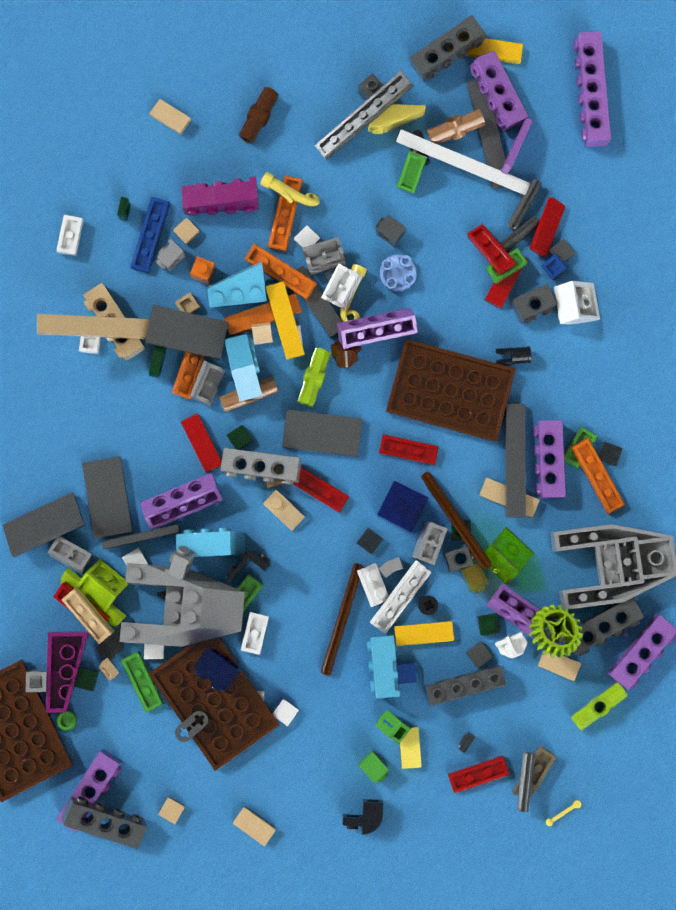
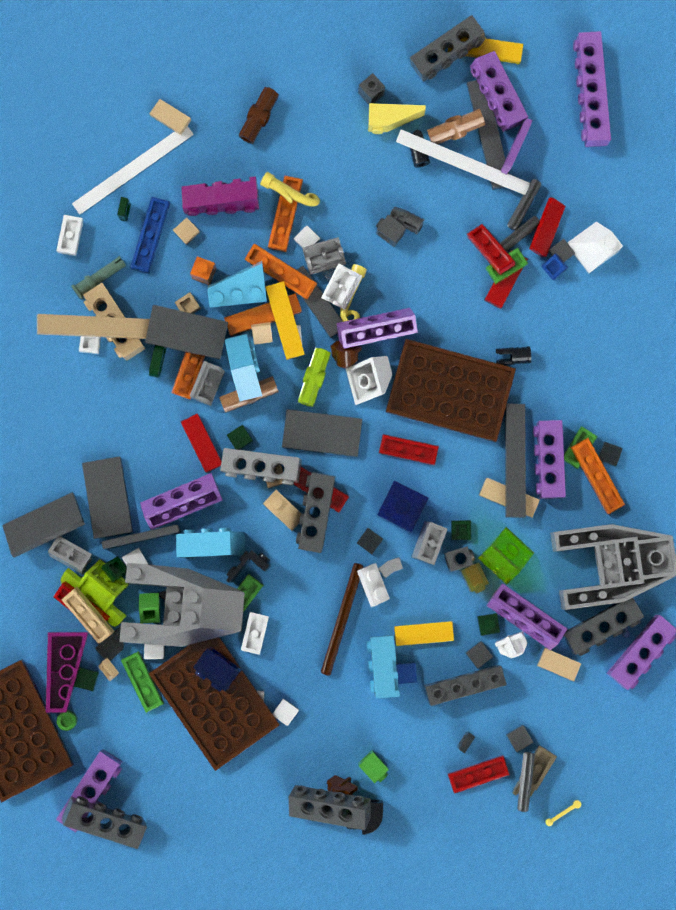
(36, 681): light grey brick -> none
(92, 281): none -> sand green pin
(114, 569): none -> dark green tile
(131, 170): none -> white sticker
(149, 608): none -> bright green brick
(170, 256): light grey brick -> none
(171, 810): tan tile -> none
(180, 562): light grey brick -> none
(195, 729): dark grey beam -> none
(254, 826): tan tile -> none
(316, 542): none -> dark grey brick
(330, 807): none -> dark grey brick
(338, 784): none -> reddish brown piece
(364, 115): tile -> none
(369, 378): none -> white slope
(392, 726): bright green brick -> none
(398, 272): light blue dish -> none
(400, 597): white tile -> none
(407, 219): none -> dark grey hinge
(411, 172): bright green tile -> none
(411, 749): light yellow tile -> none
(424, 605): black wheel -> none
(456, 521): reddish brown axle -> none
(519, 738): none -> dark grey tile
(542, 296): dark grey brick -> none
(568, 634): lime gear -> none
(576, 302): white slope -> none
(588, 714): lime piece -> none
(595, 246): none -> white slope

